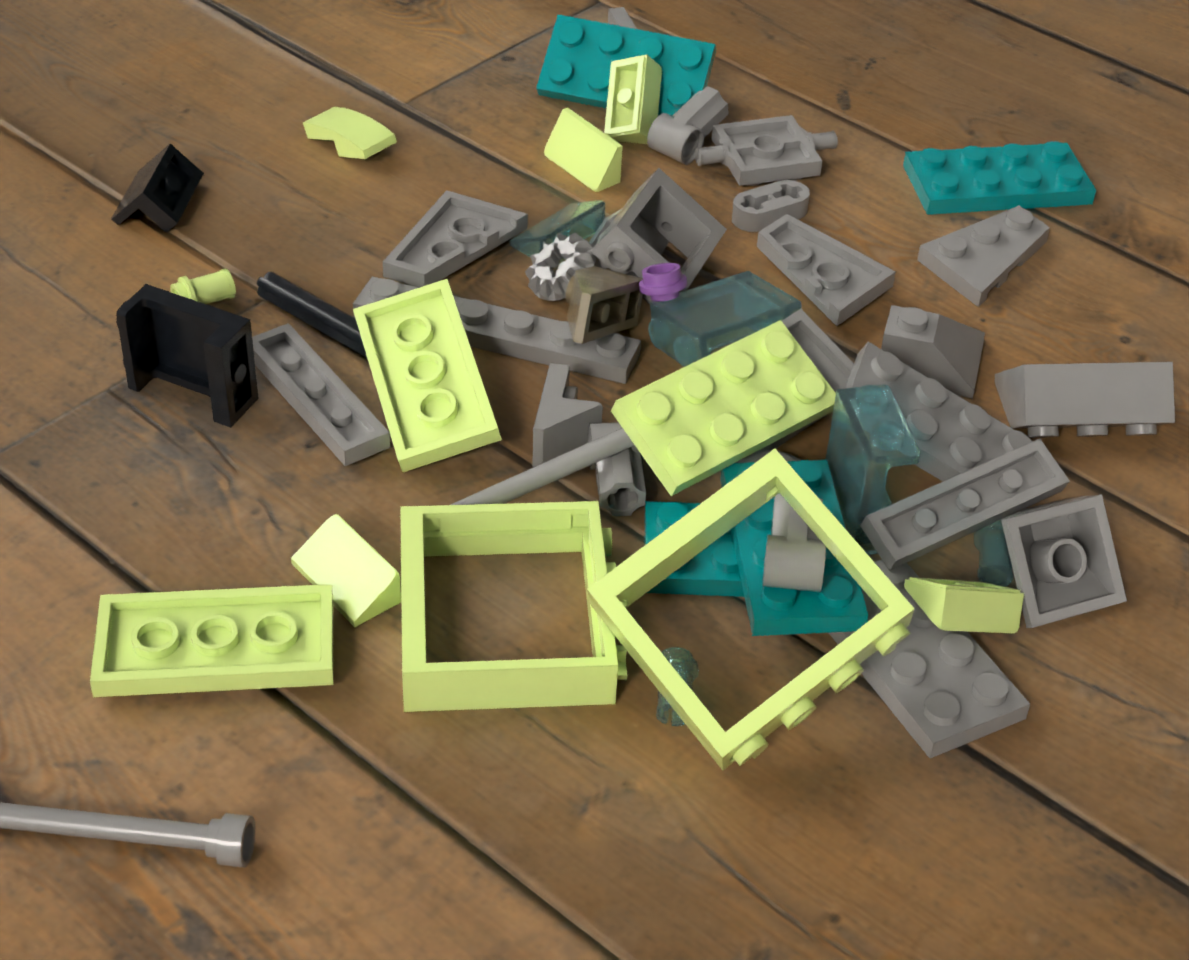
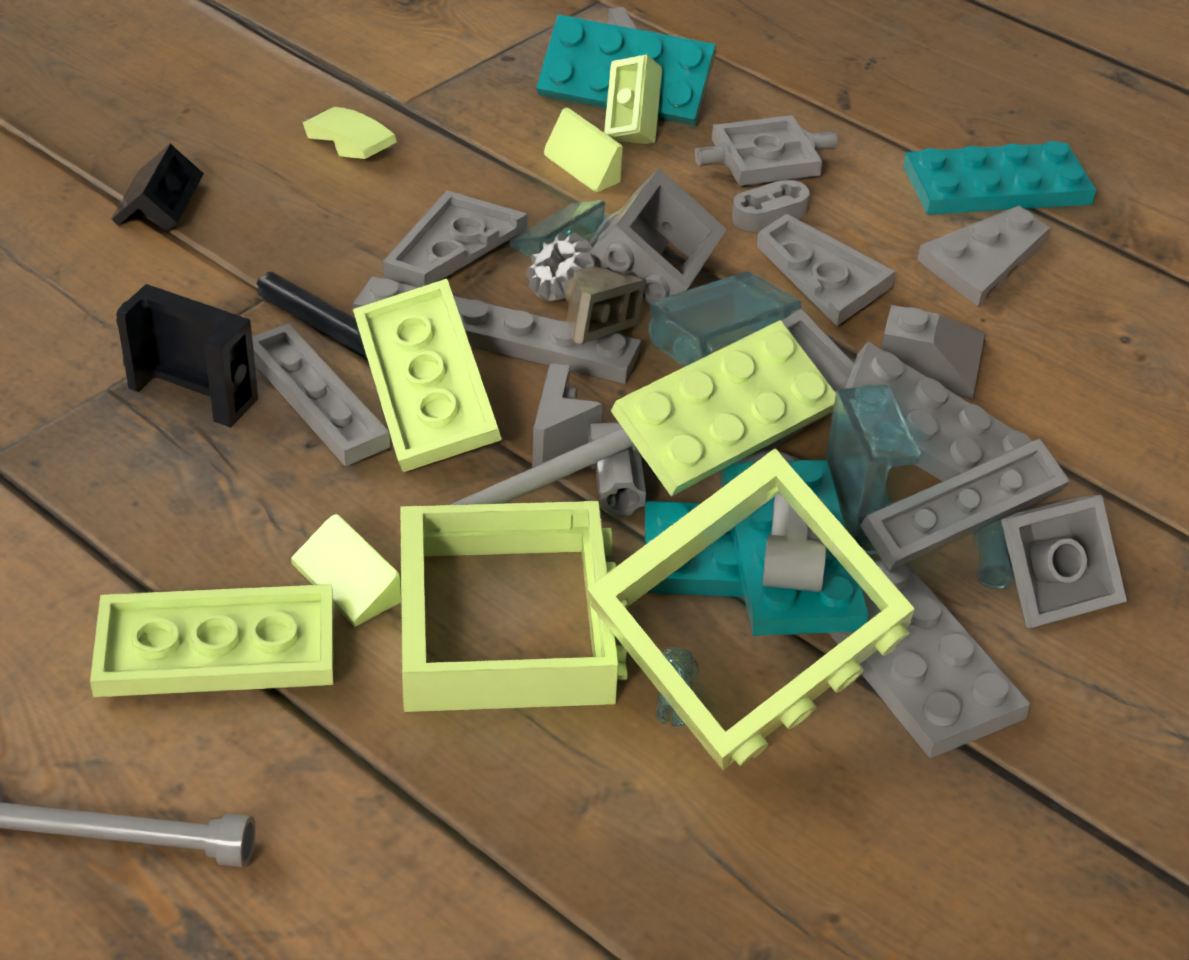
(206, 288): yellowish green pin -> none
(662, 281): medium lavender plate -> none
(685, 130): light grey piece -> none
(967, 604): yellowish green slope -> none
(1088, 397): light grey slope -> none

